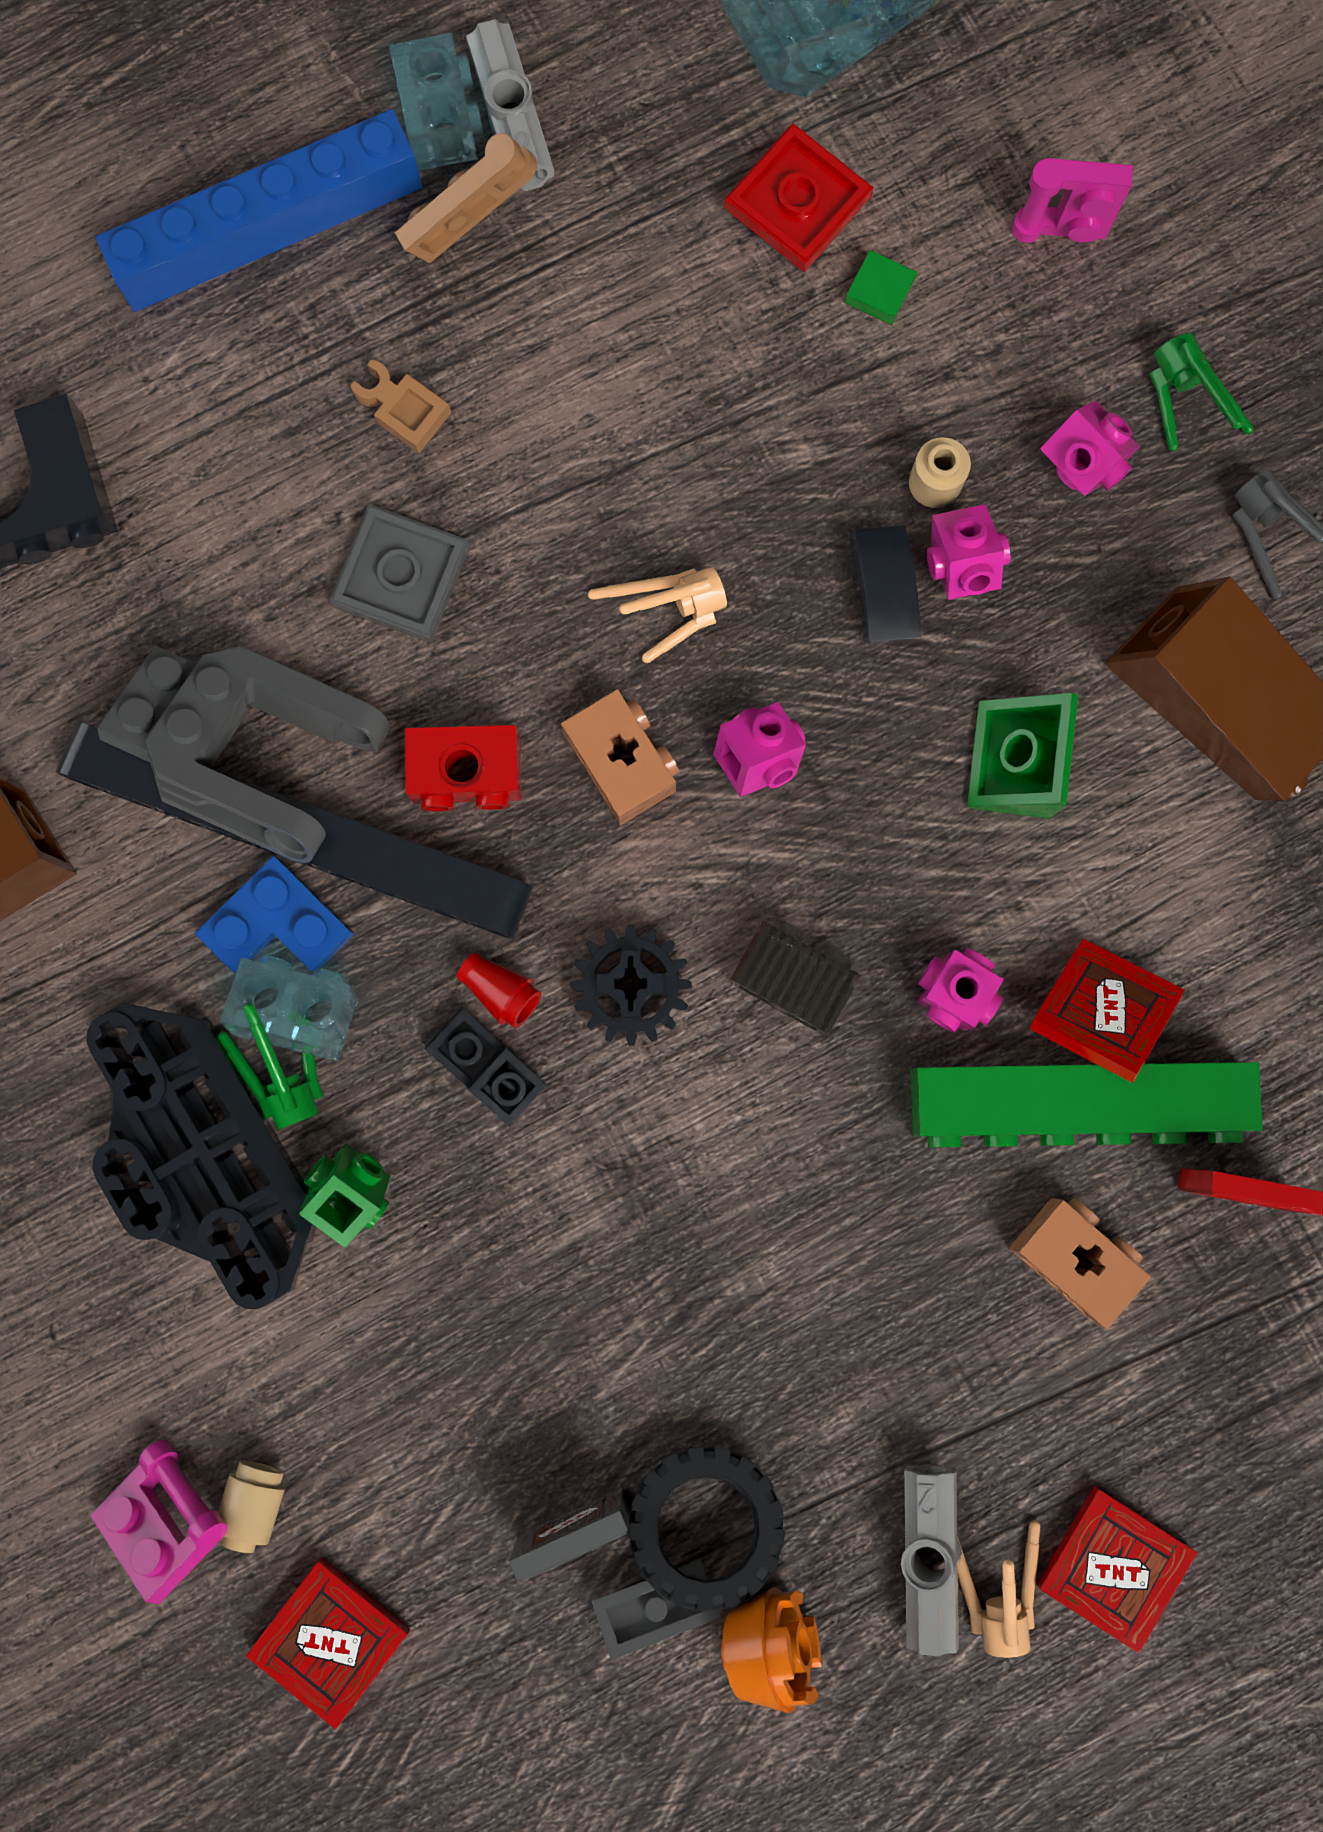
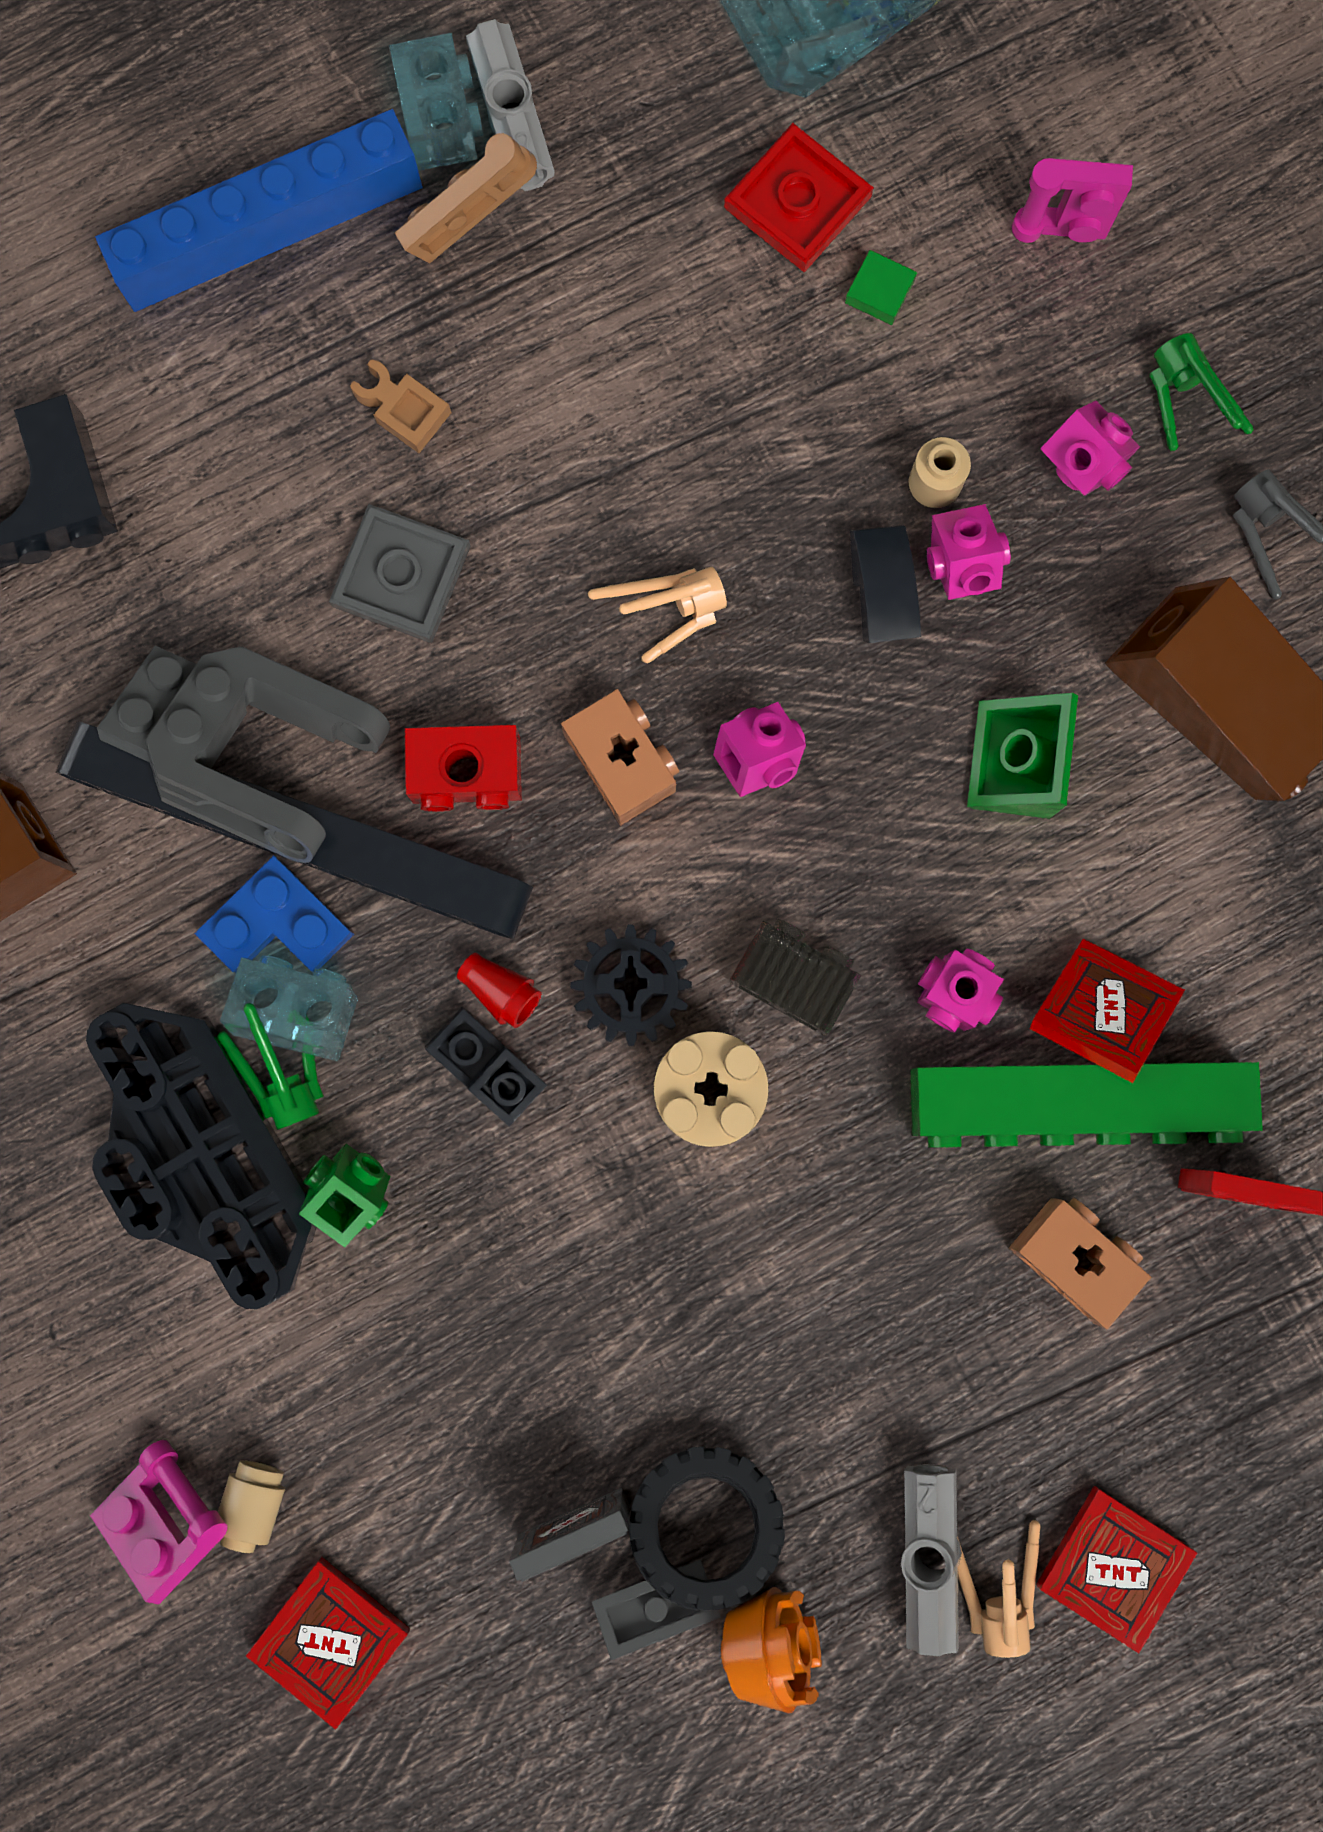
(735, 1068): none -> tan brick

